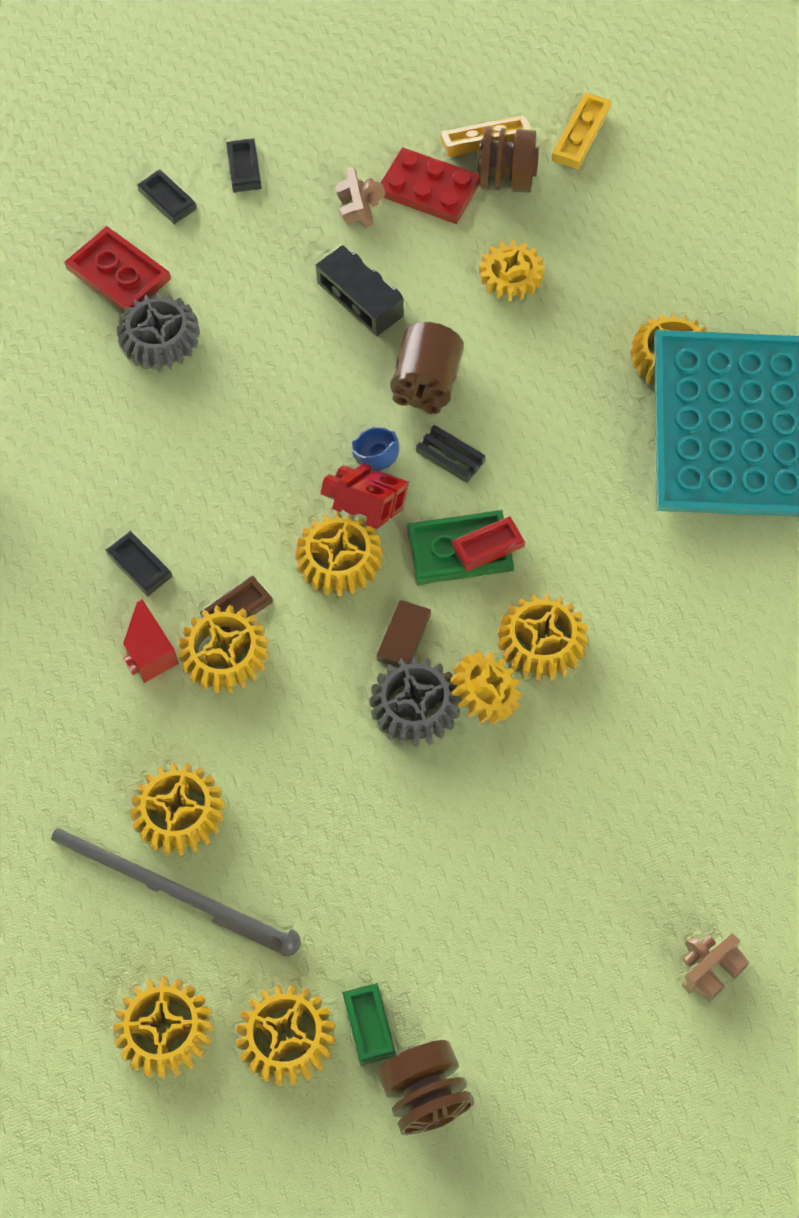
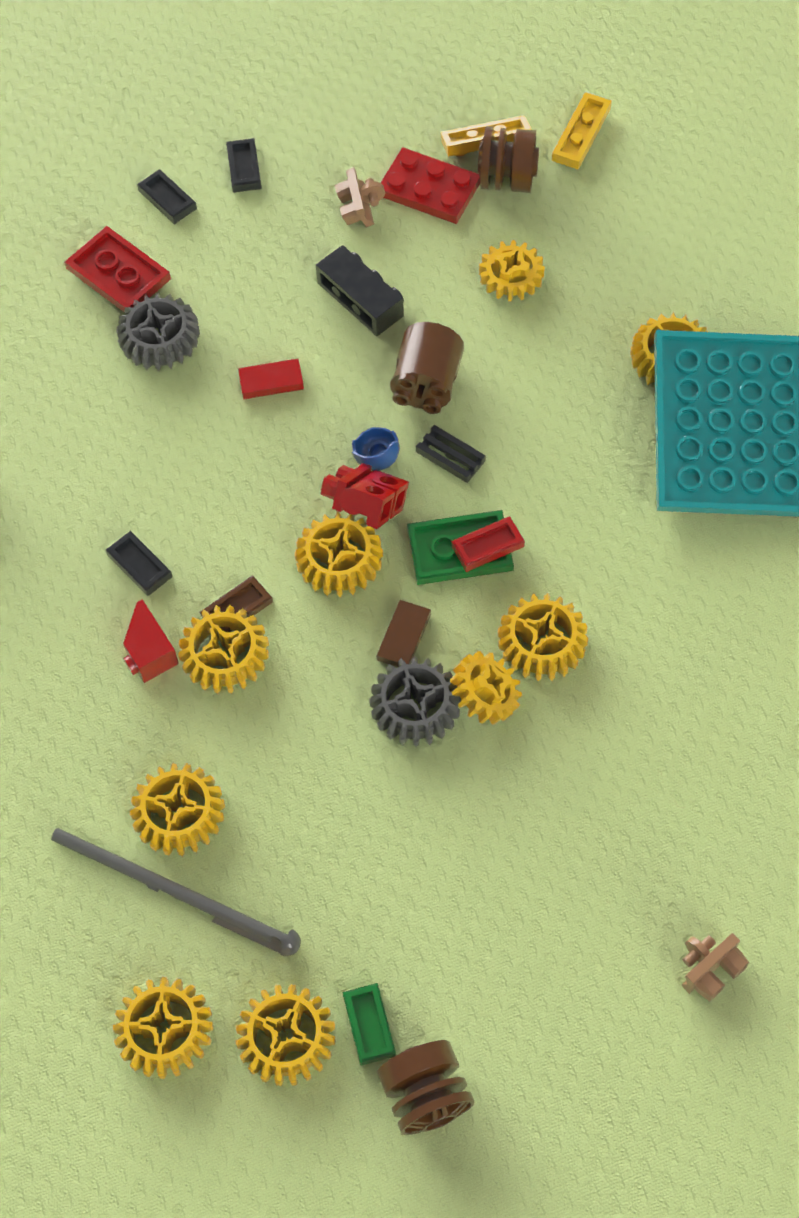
(270, 378): none -> red tile

